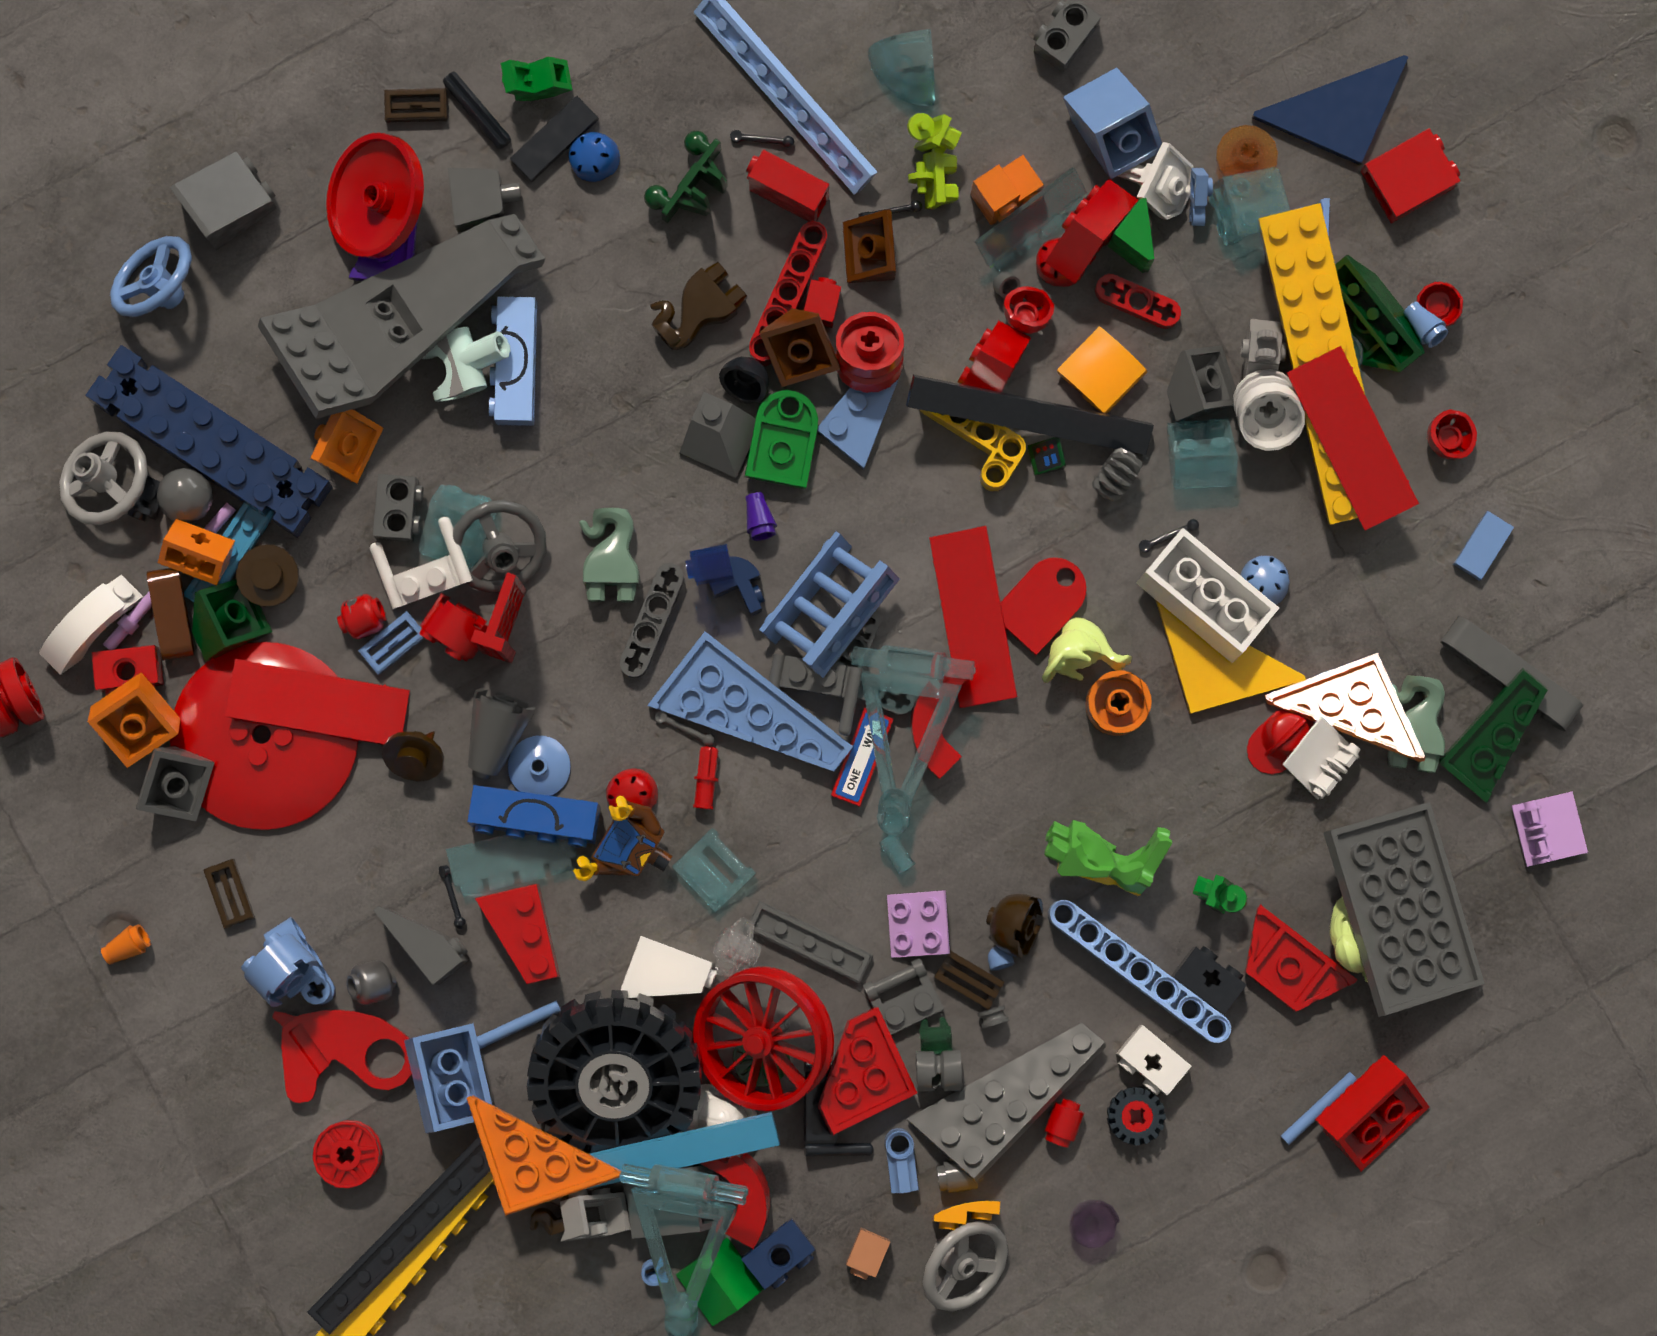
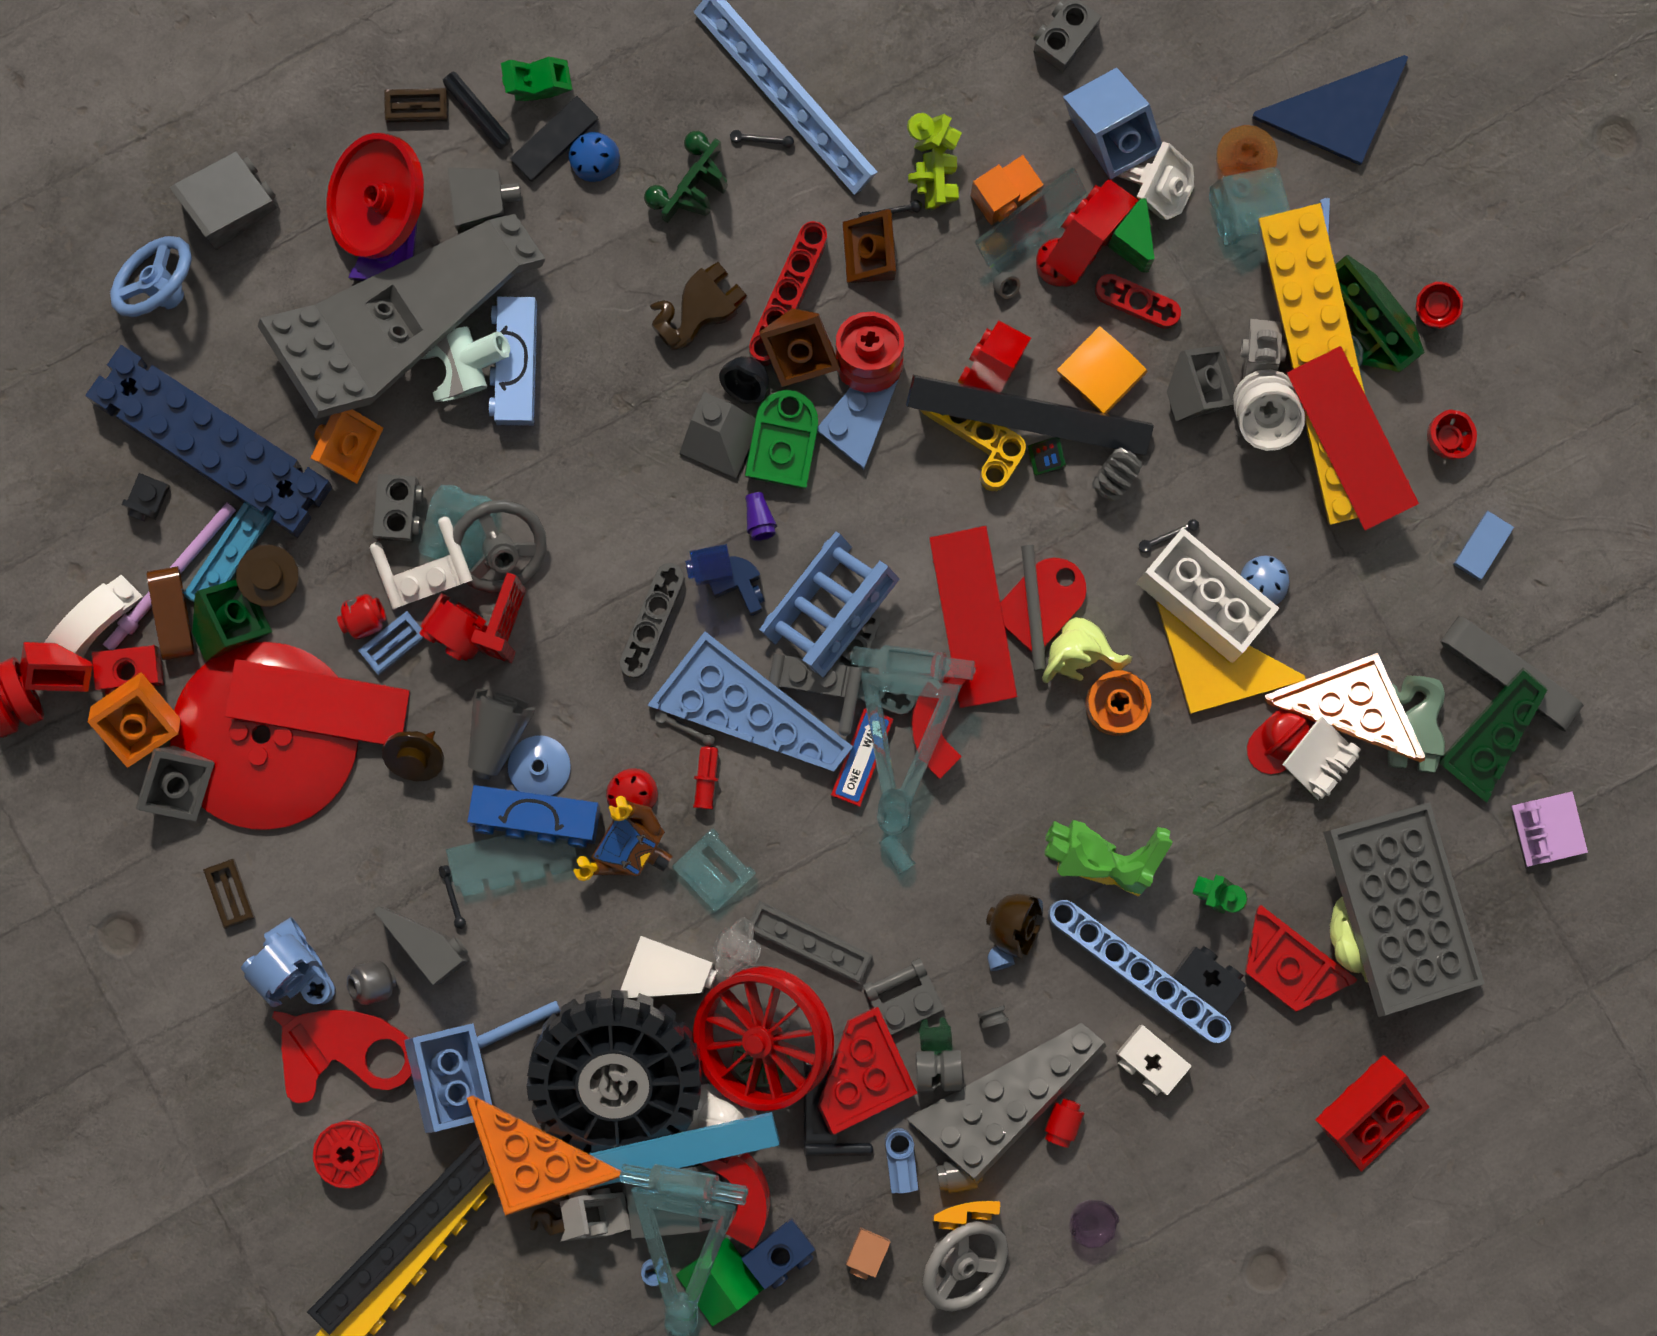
(53, 668): none -> red slope
(101, 476): light grey piece -> none
(127, 944): orange cone -> none
(185, 495): dark grey piece -> none
(196, 551): orange brick -> none
(523, 930): red wedge -> none
(611, 559): sand green hips -> none
(787, 186): red brick -> none
(823, 299): red brick -> none
(906, 66): clear light blue brick -> none
(918, 924): lavender hinge -> none
(946, 966): dark brown tile -> none
(1025, 314): red helmet -> none
(1033, 607): none -> dark grey bar
(1127, 1108): black wheel -> none
(1200, 188): medium blue plate -> none
(1202, 454): clear light blue slope -> none
(1309, 1117): medium blue bar -> none
(1411, 175): red brick -> none
(1426, 325): medium blue cone -> none

